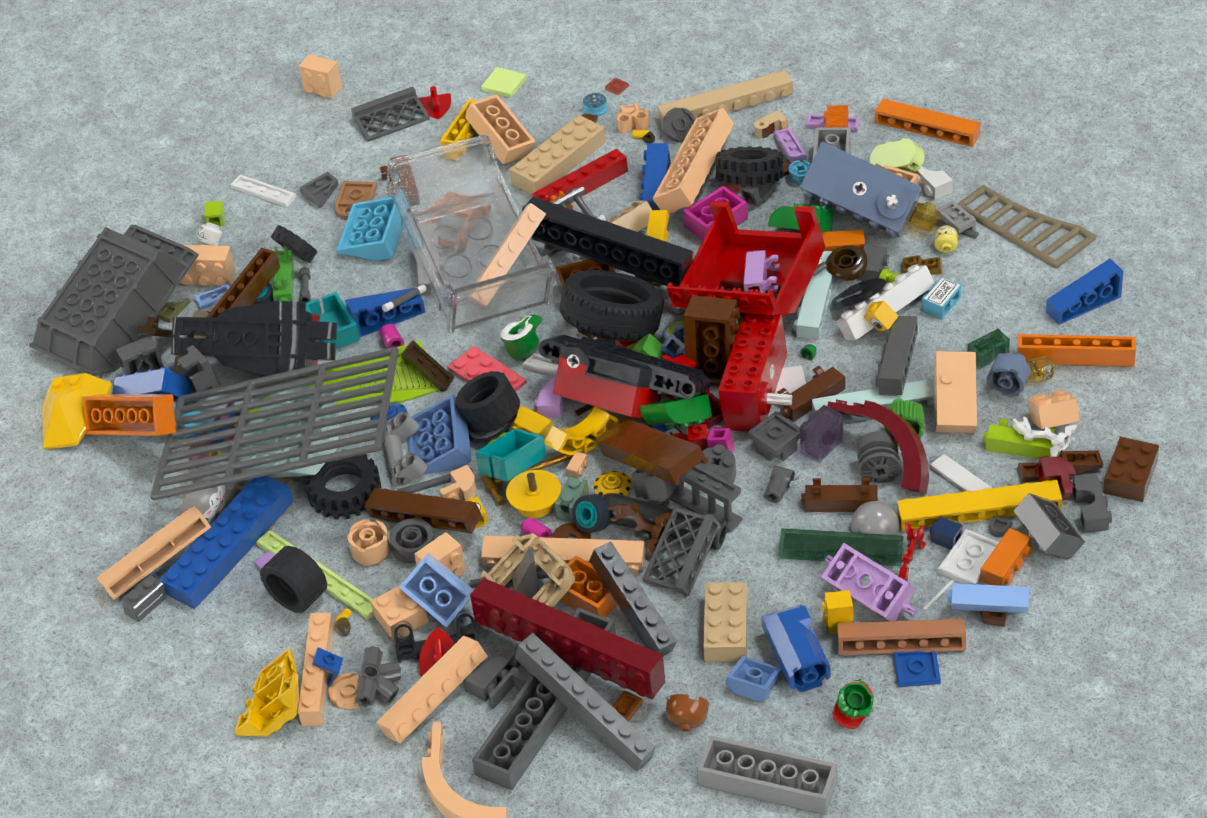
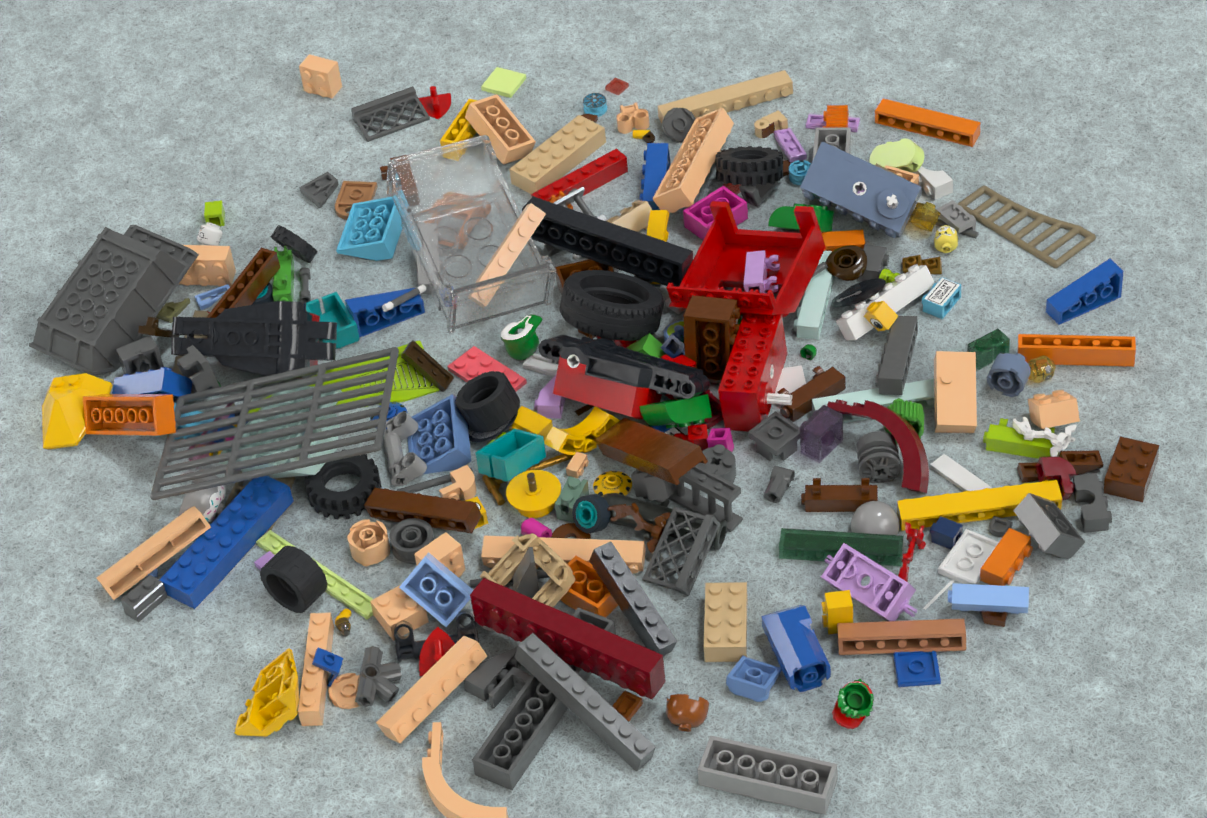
(263, 190): white tile -> none
(391, 336): dark pink brick -> none

